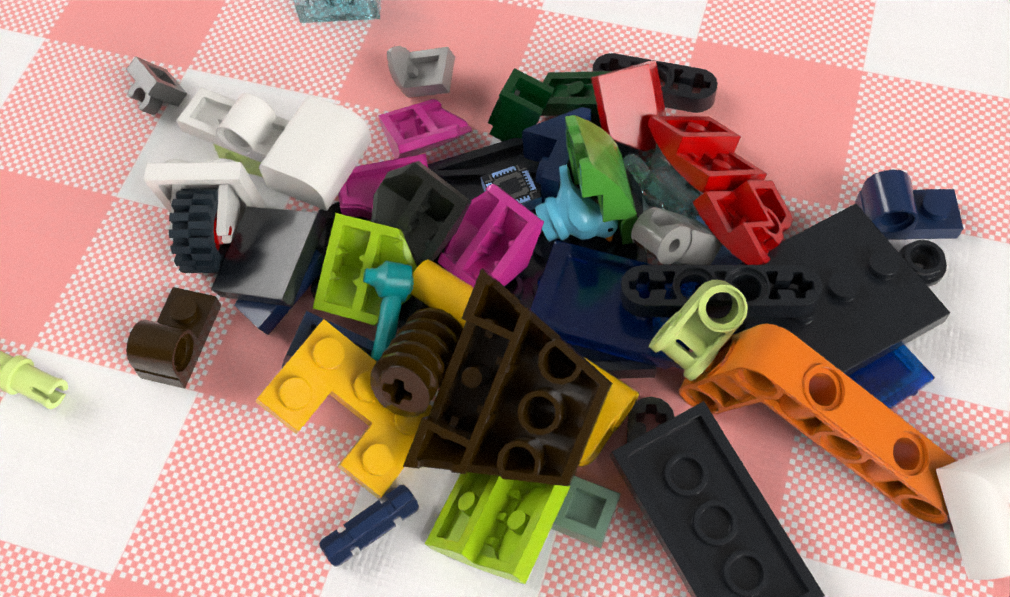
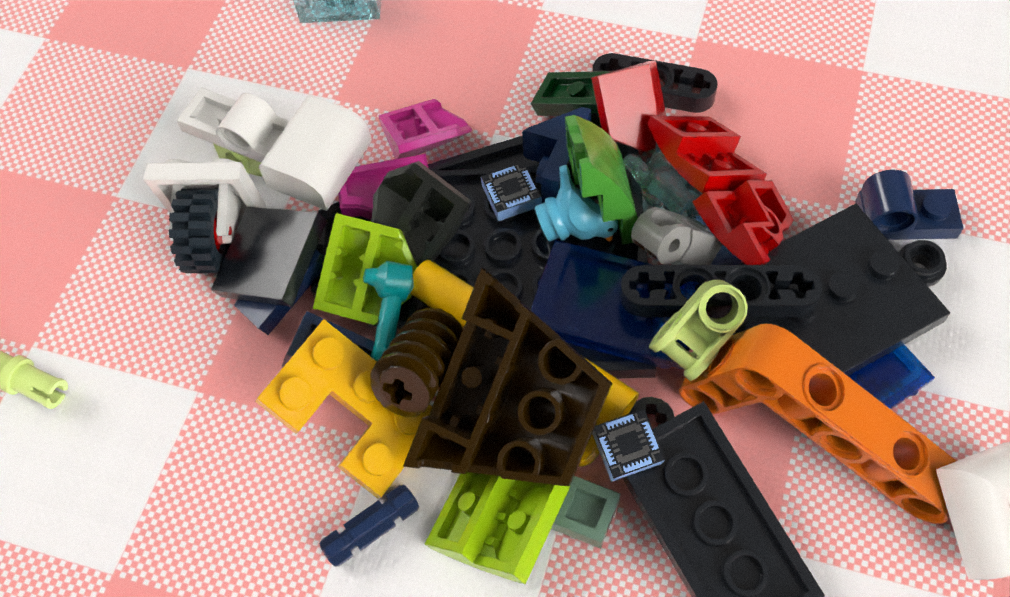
(153, 86): dark grey tile -> none
(171, 346): dark brown plate -> none
(421, 71): light grey plate -> none
(492, 236): dark pink slope -> none
(518, 105): dark green window -> none
(627, 445): none -> tile

